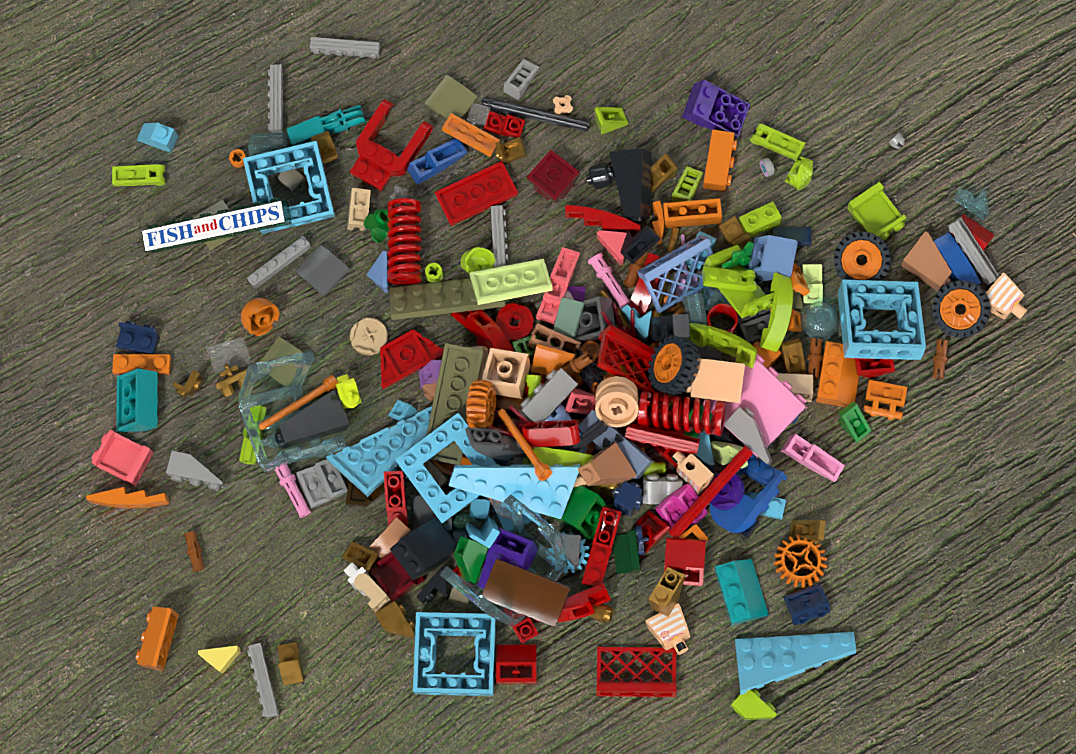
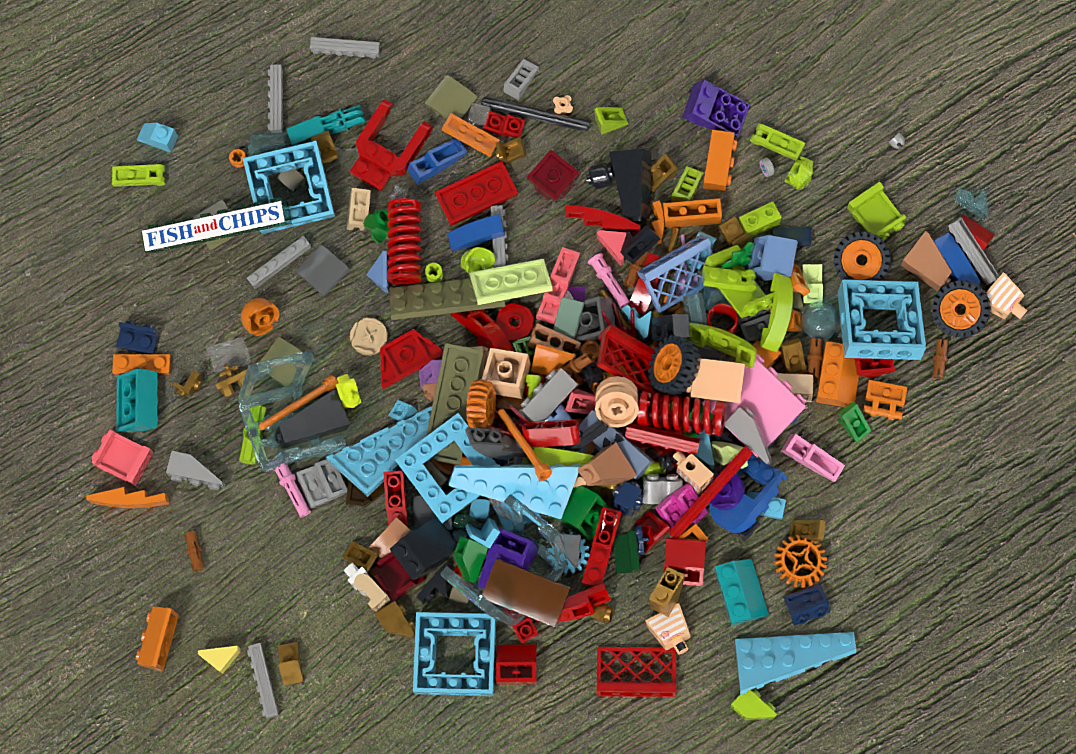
(476, 233): none -> blue slope
(664, 462): none -> black bush

